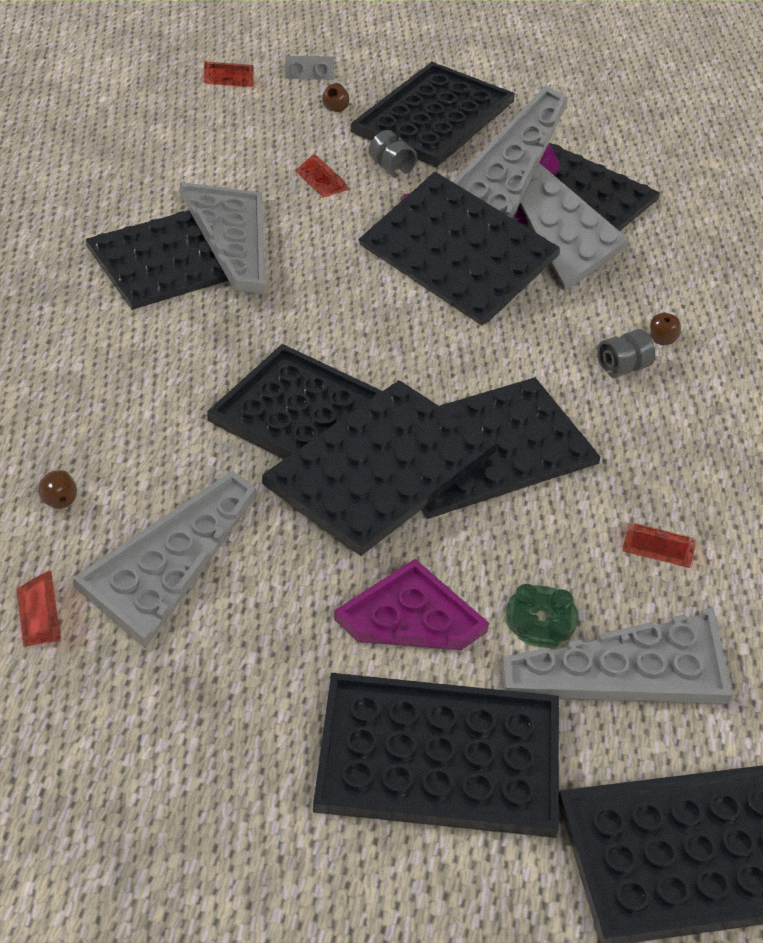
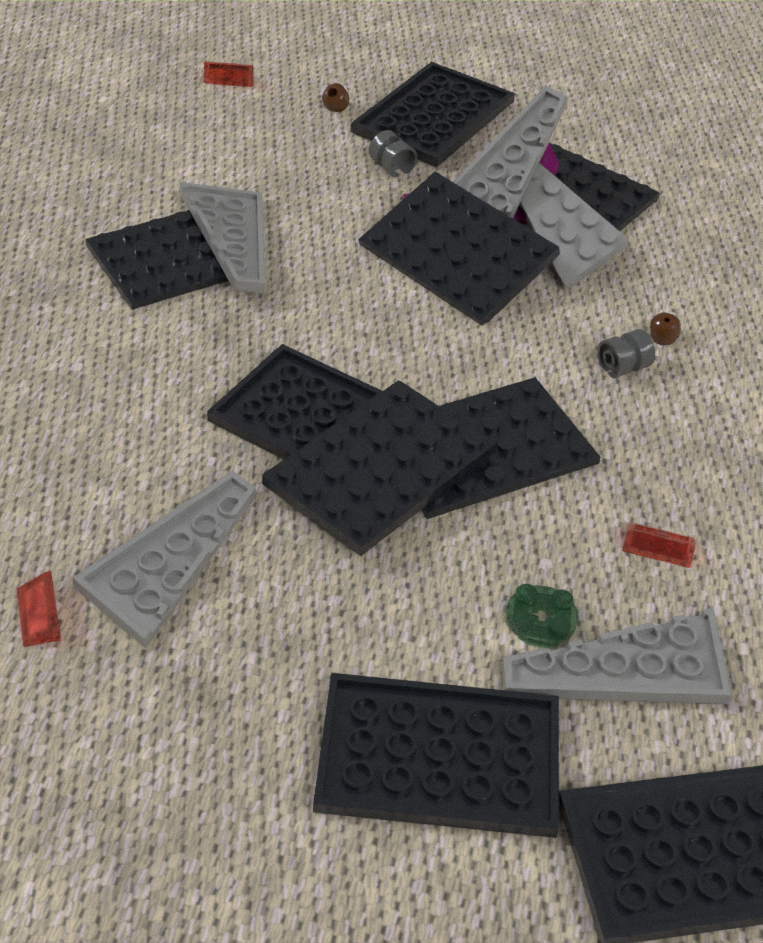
(57, 489): reddish brown piece -> none
(309, 67): light grey hinge -> none
(321, 177): clear red slope -> none
(411, 610): magenta plate -> none

